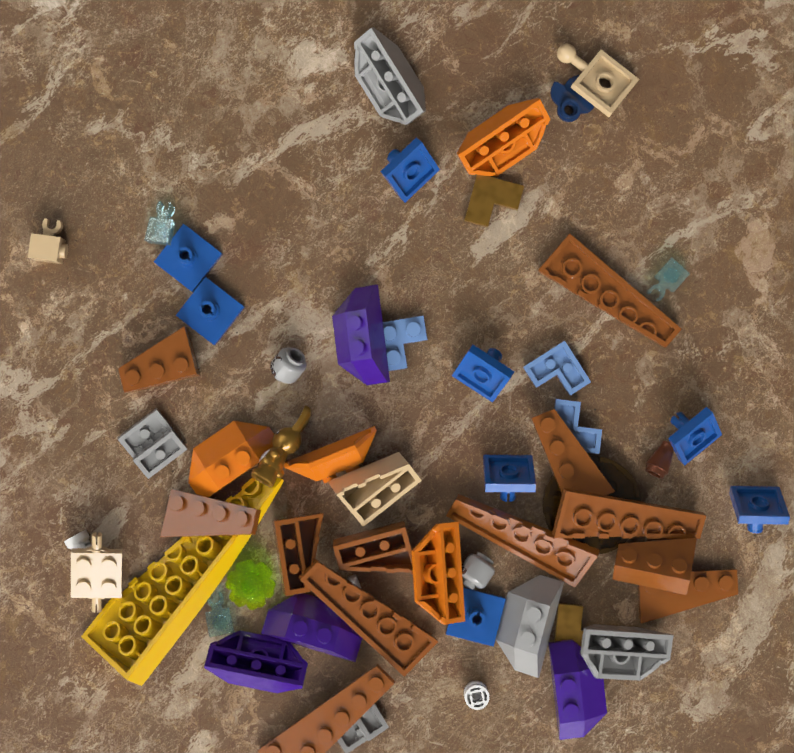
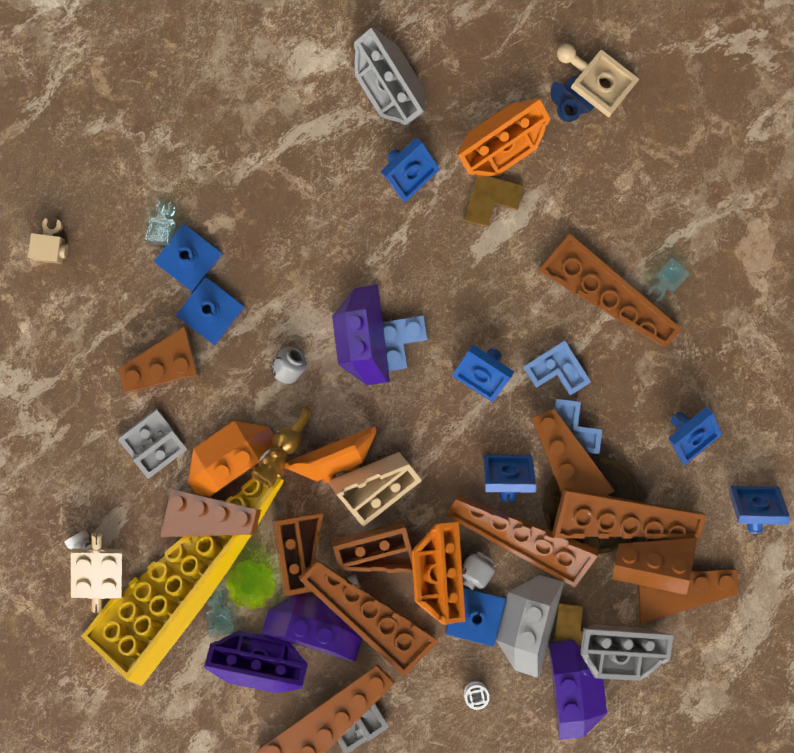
(660, 461): copper cone -> none

